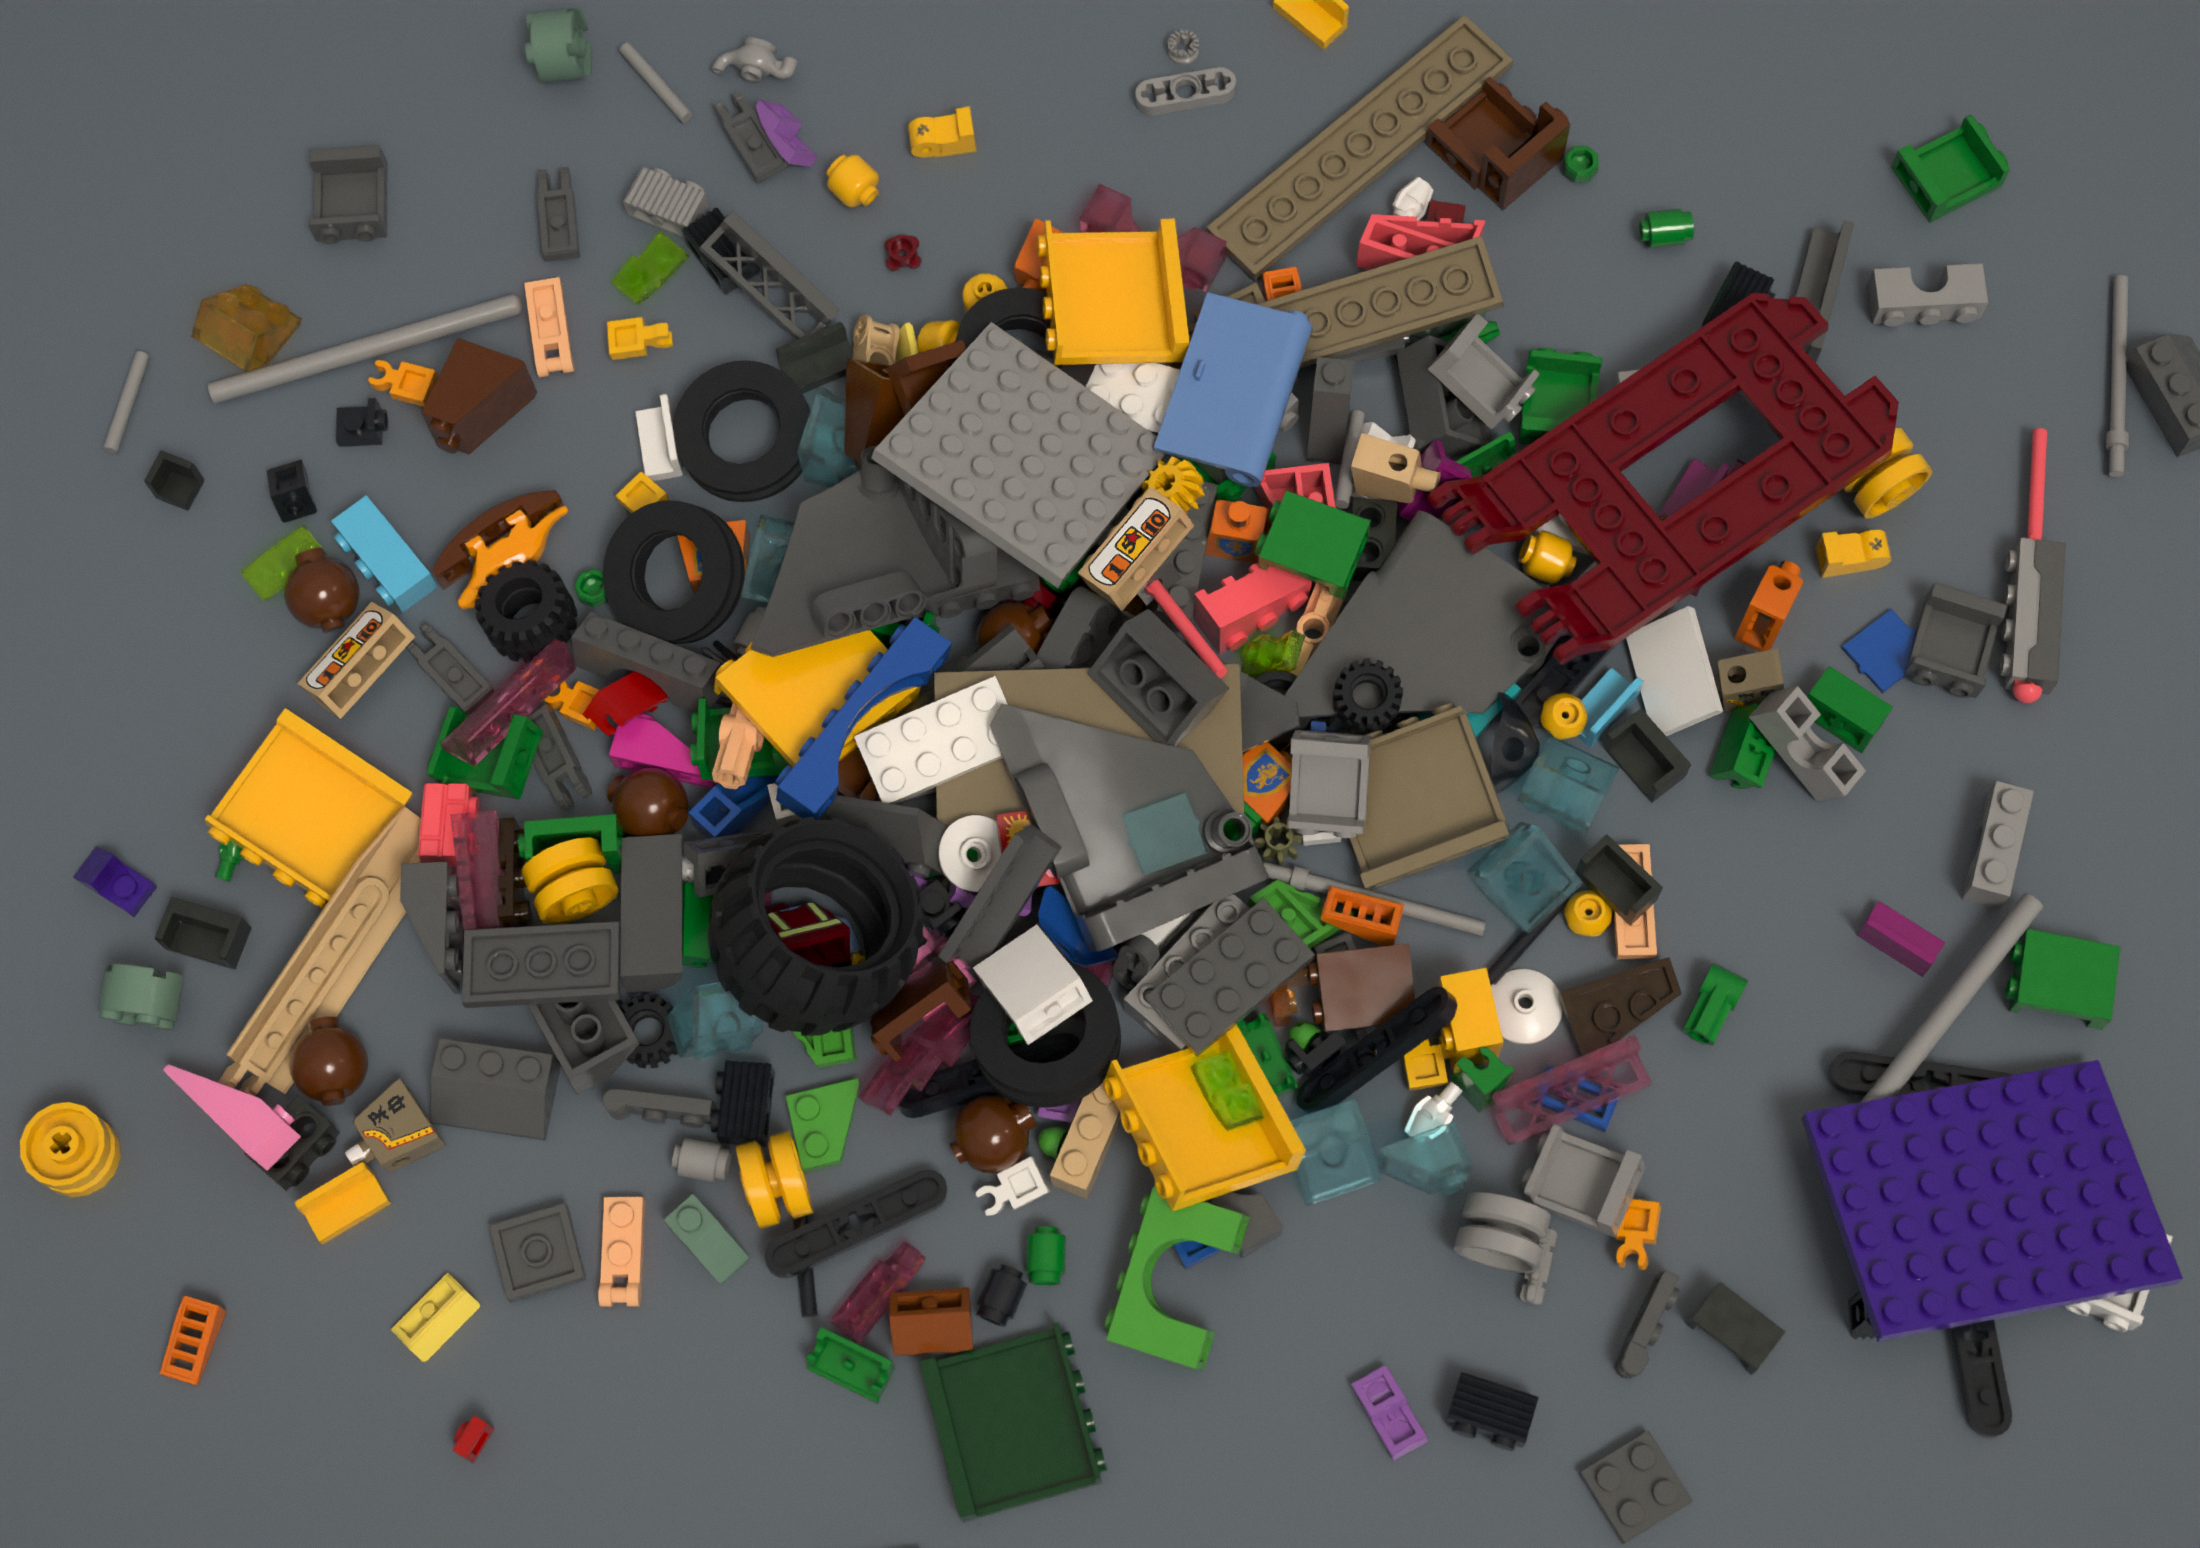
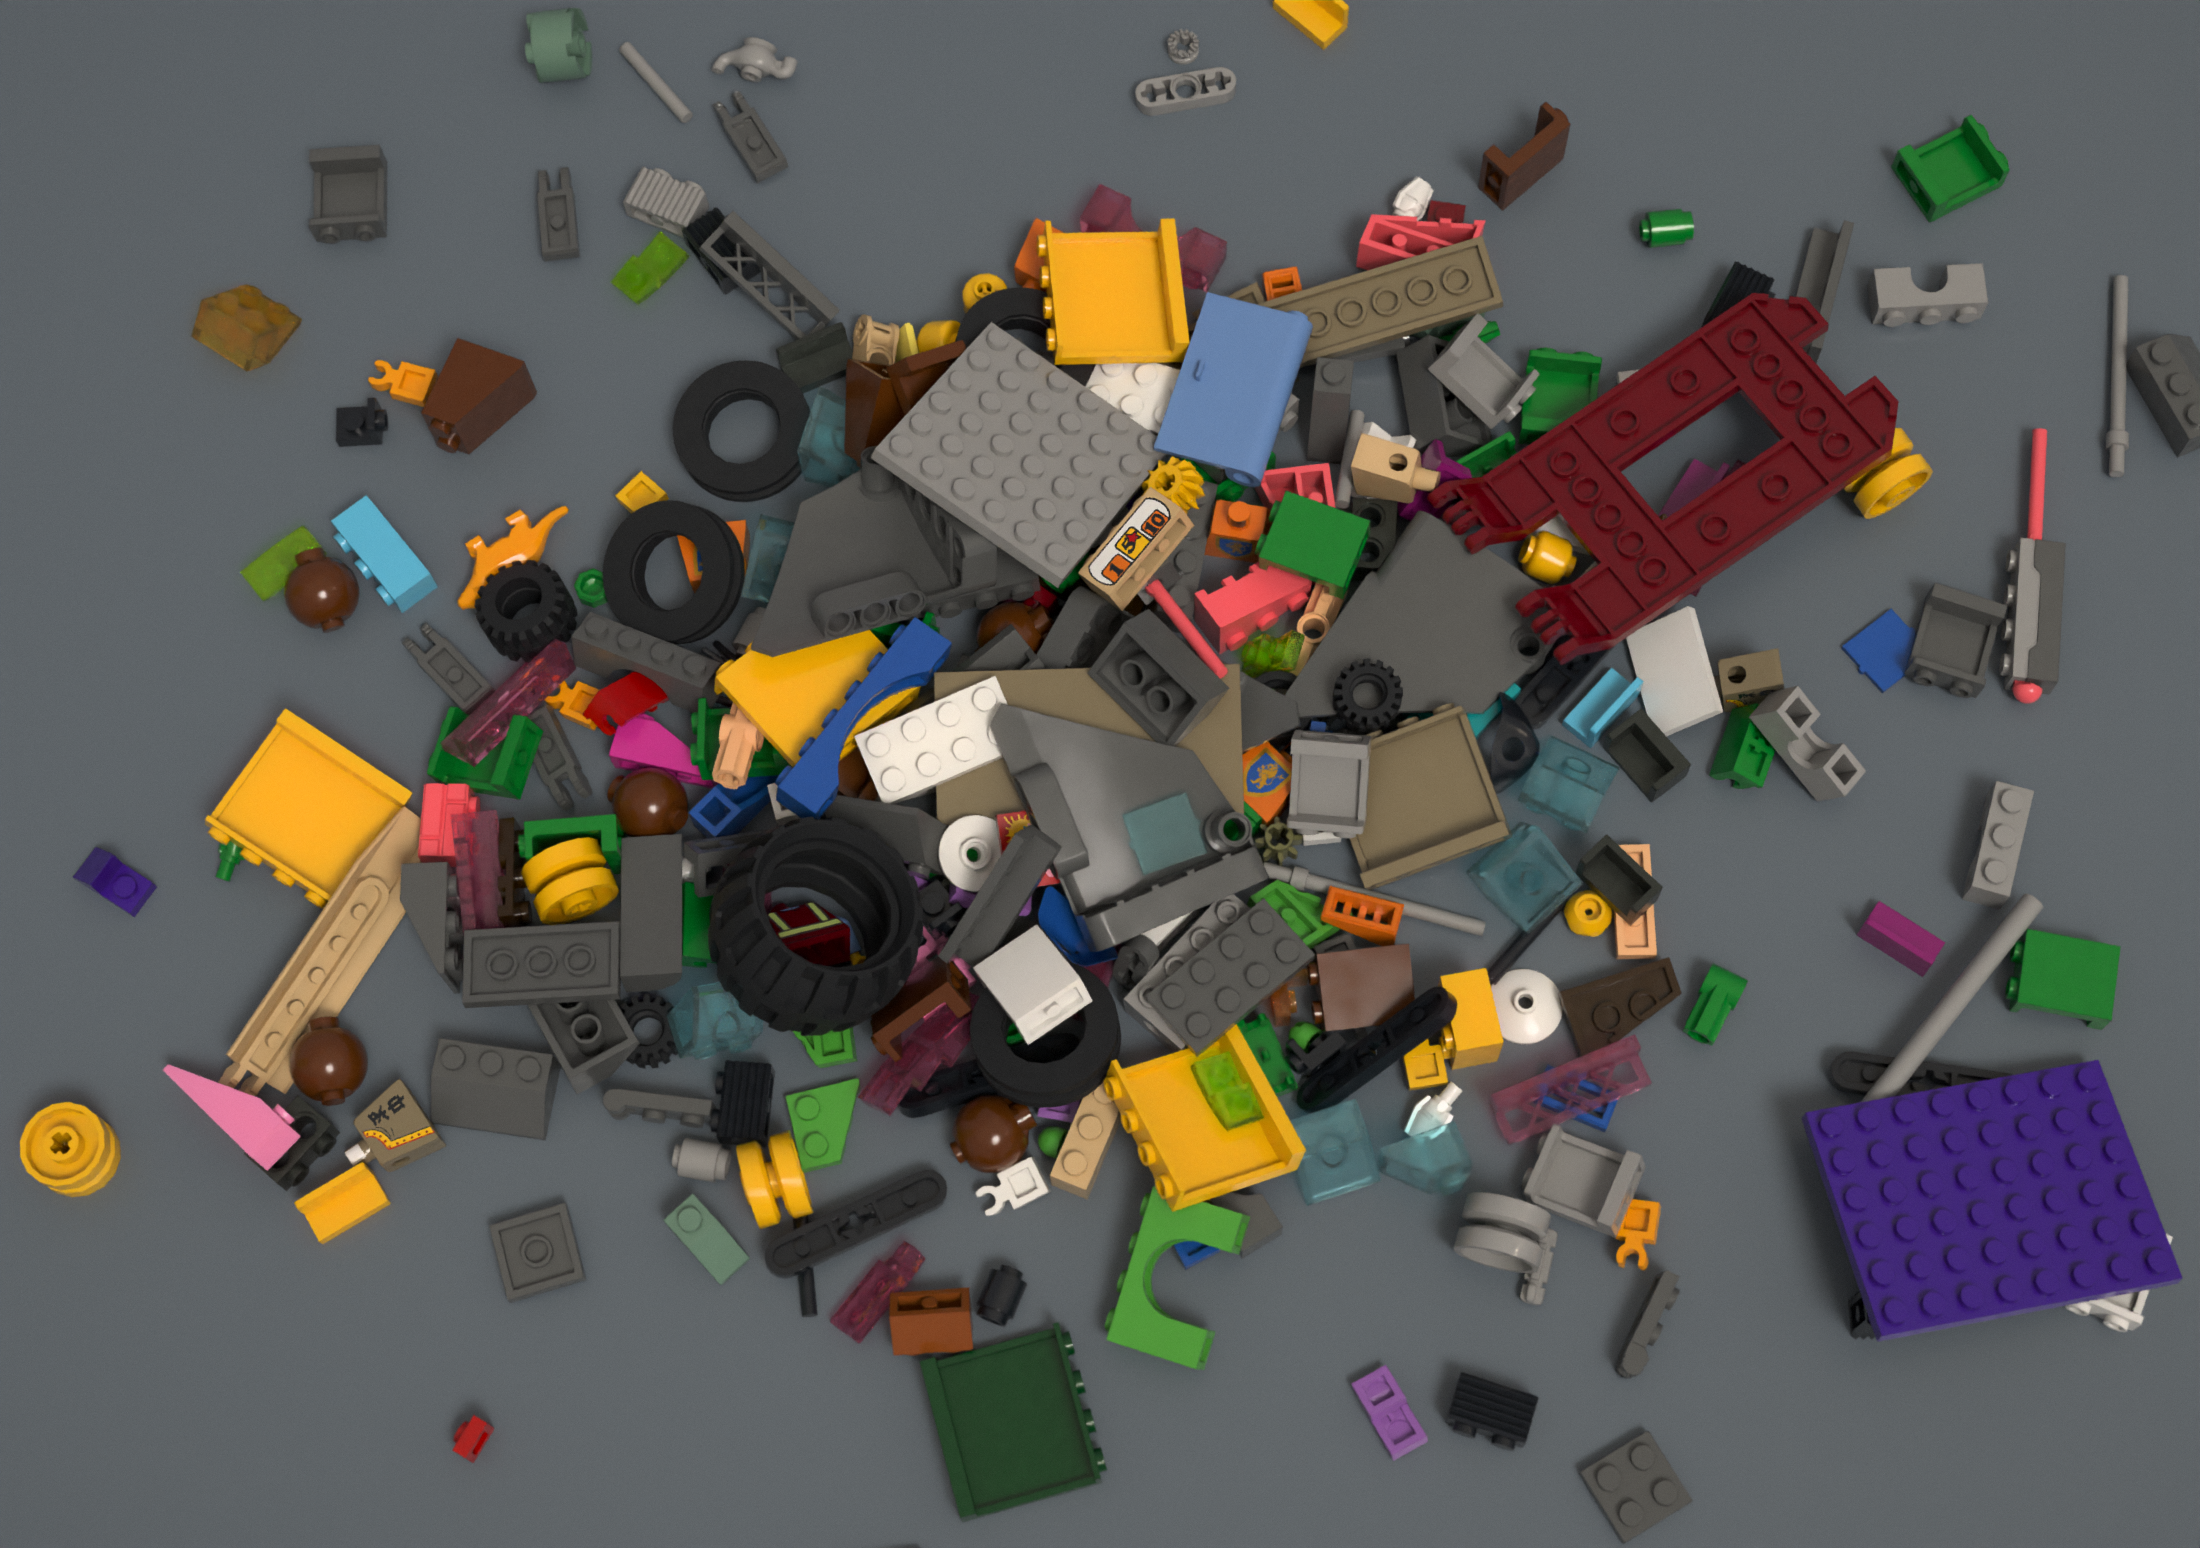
(126, 402): light grey bar -> none
(140, 996): sand green brick -> none
(174, 480): pearl dark grey panel -> none
(183, 1321): orange slope -> none
(203, 933): pearl dark grey panel -> none
(291, 491): black bracket -> none
(356, 660): tan brick -> none
(364, 348): light grey piece -> none
(435, 1317): light yellow slope -> none
(491, 525): reddish brown slope -> none
(549, 326): light nougat plate -> none
(622, 1250): light nougat plate -> none
(631, 337): yellow plate -> none
(658, 441): white panel -> none
(781, 130): medium lavender slope -> none
(850, 1365): green hinge -> none
(852, 181): yellow head -> none
(902, 243): dark red plate -> none
(942, 135): yellow leg -> none
(1045, 1256): green brick -> none
(1358, 147): dark tan plate -> none
(1481, 1082): green hinge -> none
(1484, 121): reddish brown panel -> none
(1552, 718): yellow plate -> none
(1581, 164): green tile -> none
(1737, 1326): pearl dark grey panel -> none
(1773, 598): orange torso -> none
(1848, 709): green hinge -> none
(1852, 552): yellow leg -> none
(1983, 1380): black piece -> none

